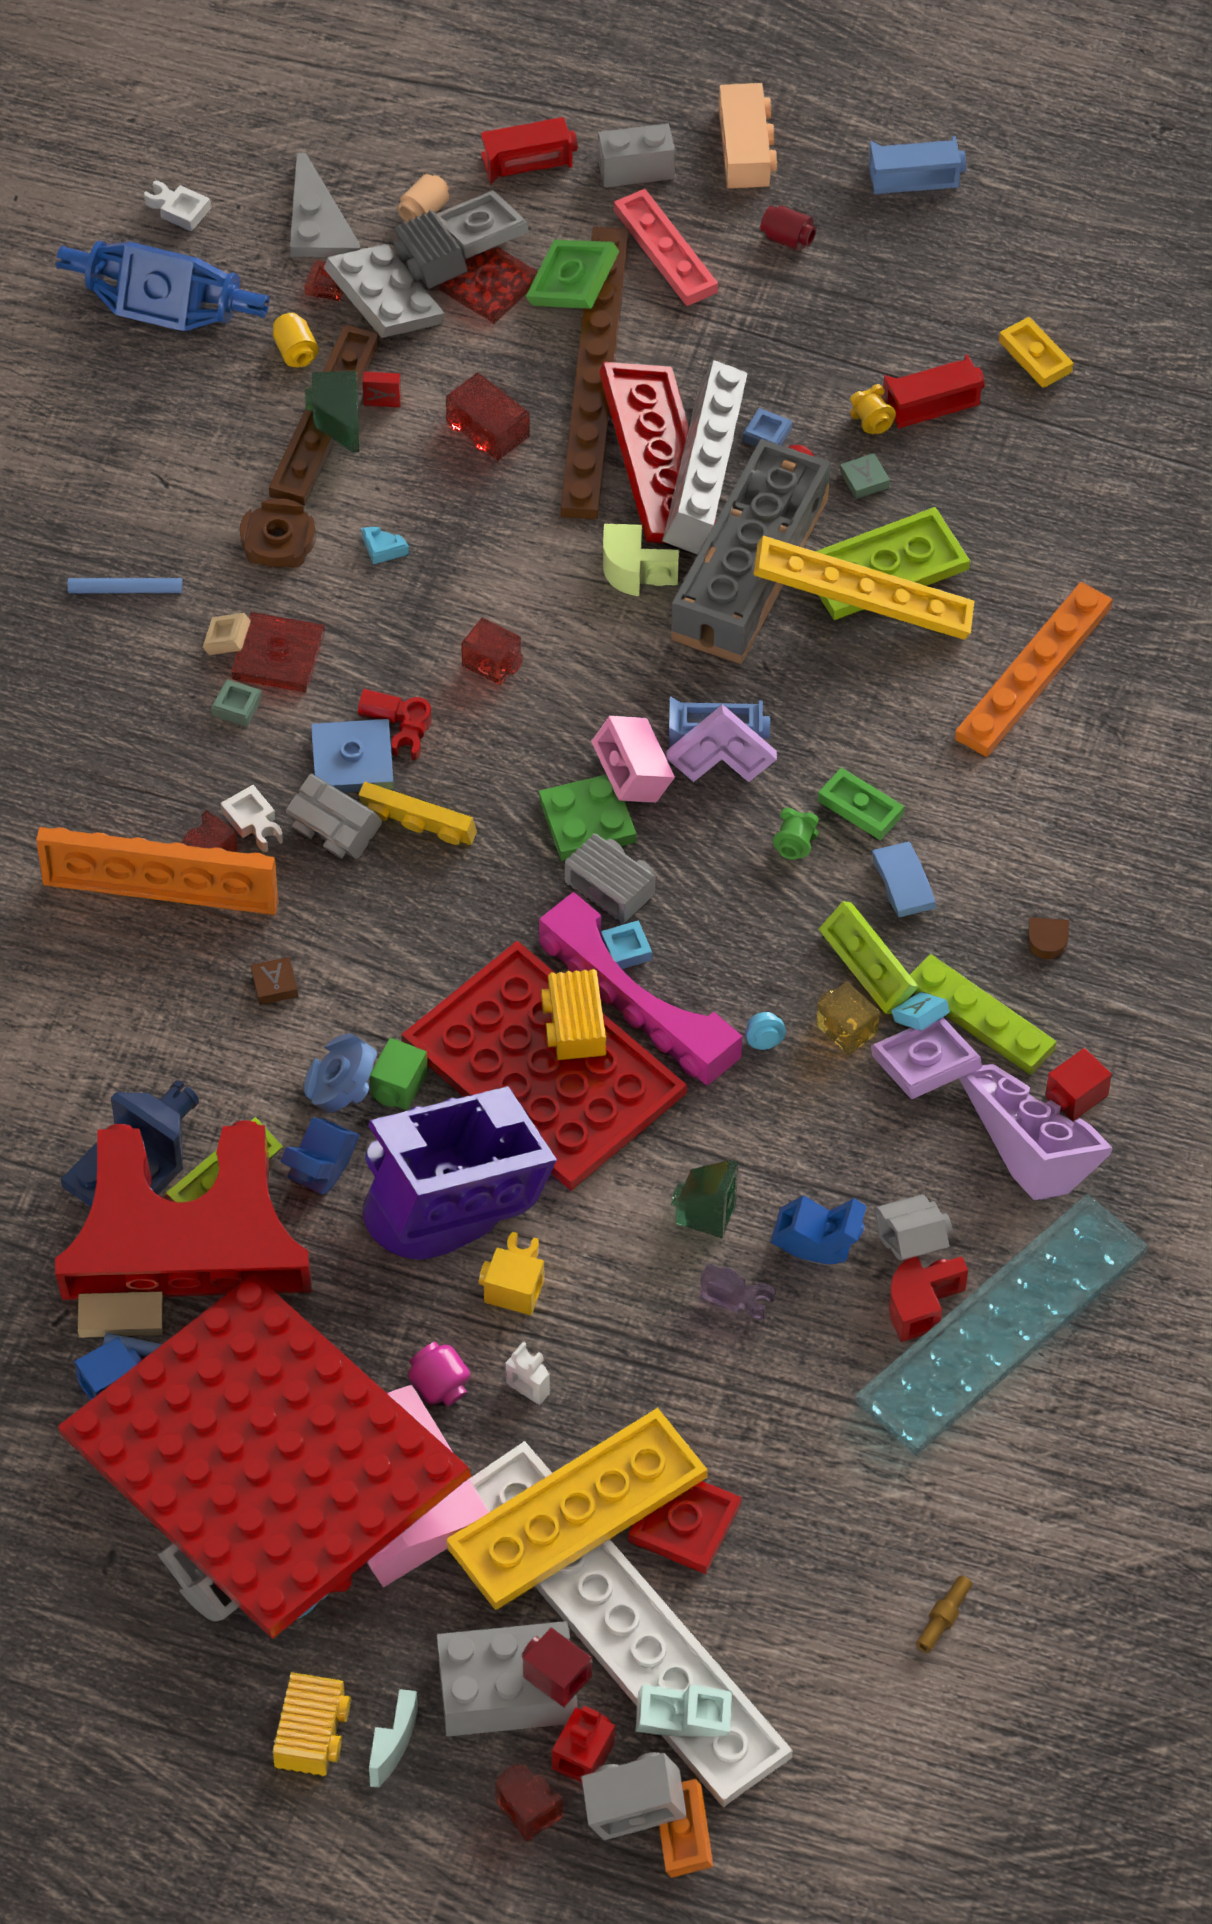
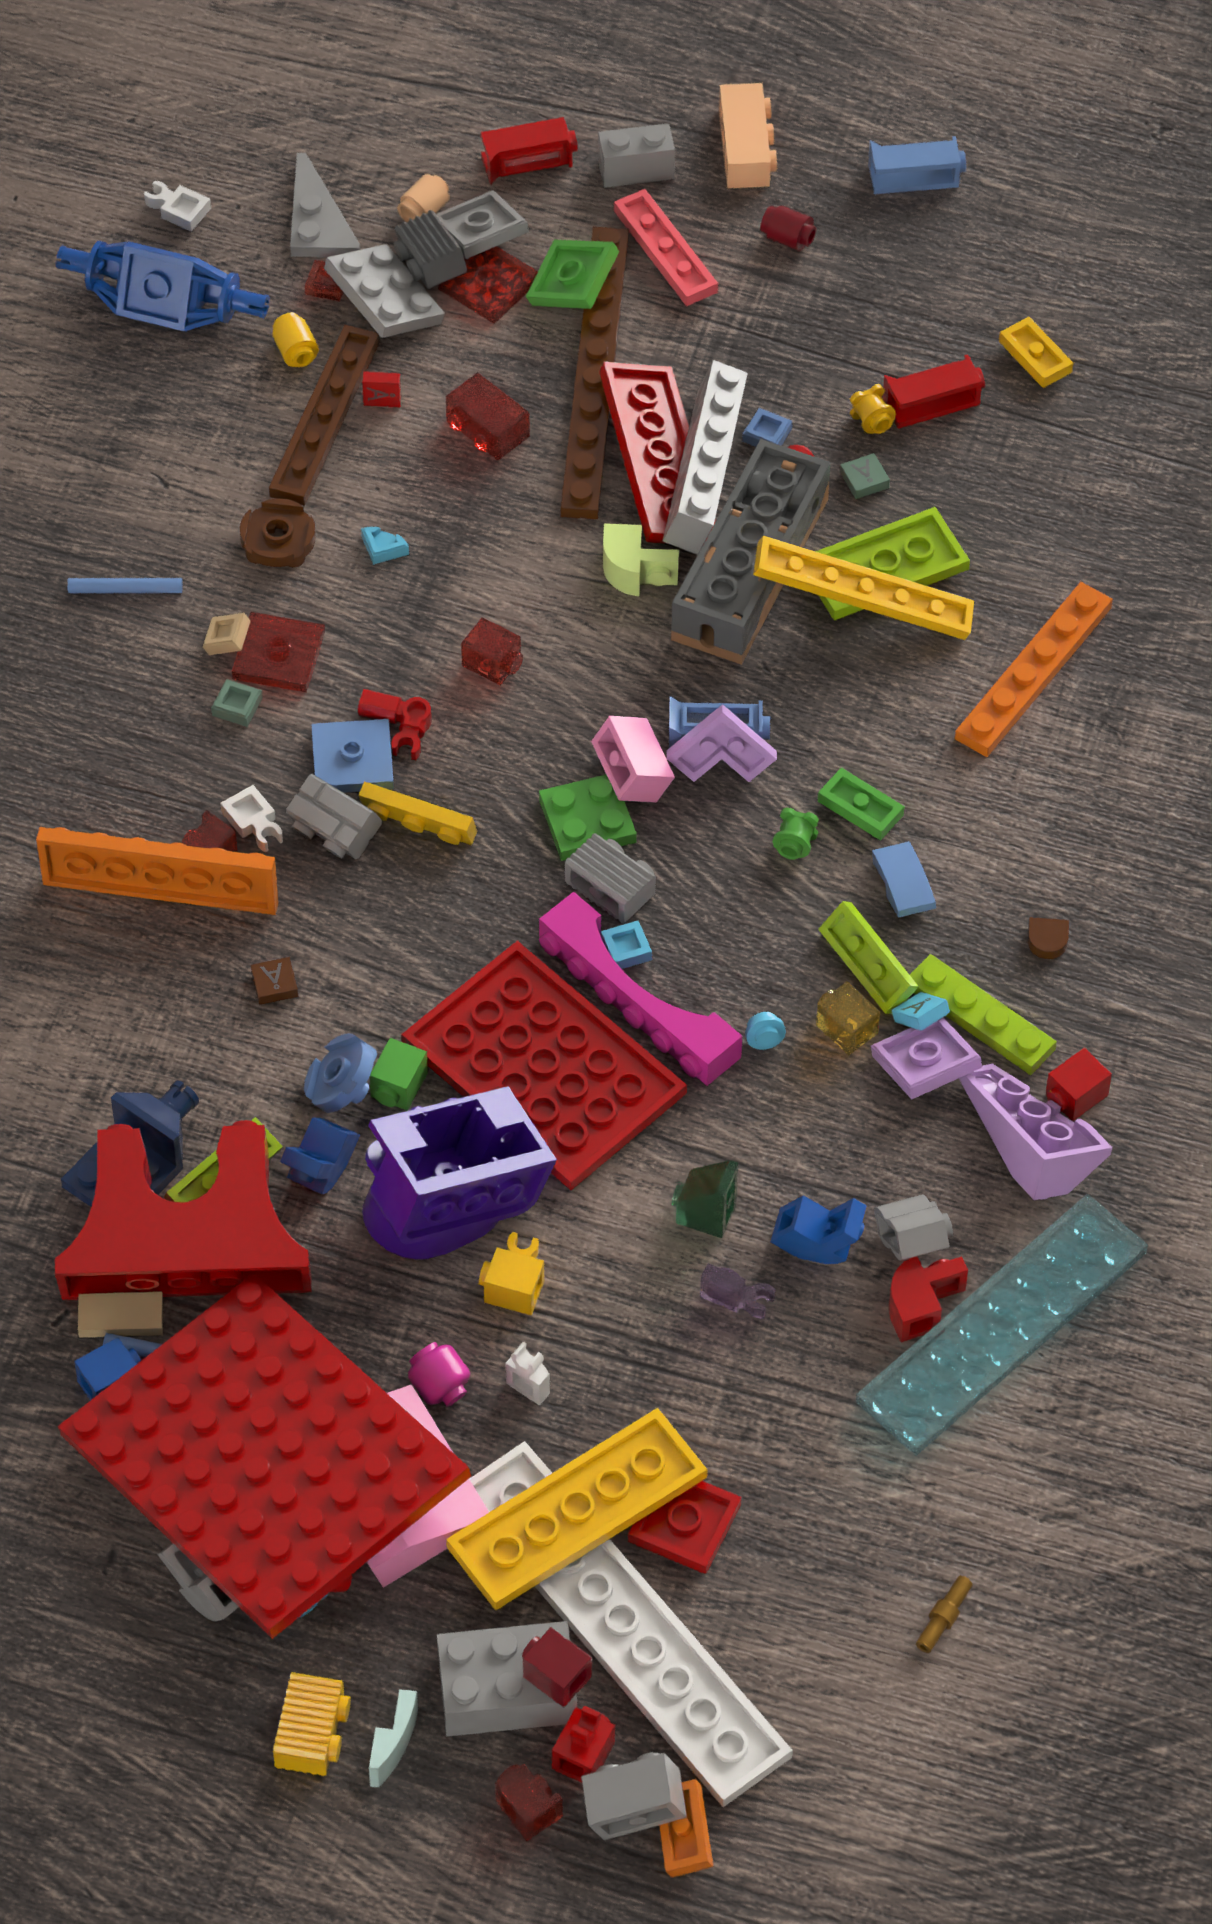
(335, 406): clear green slope -> none
(575, 1013): yellow brick -> none
(689, 1713): light aqua slope -> none

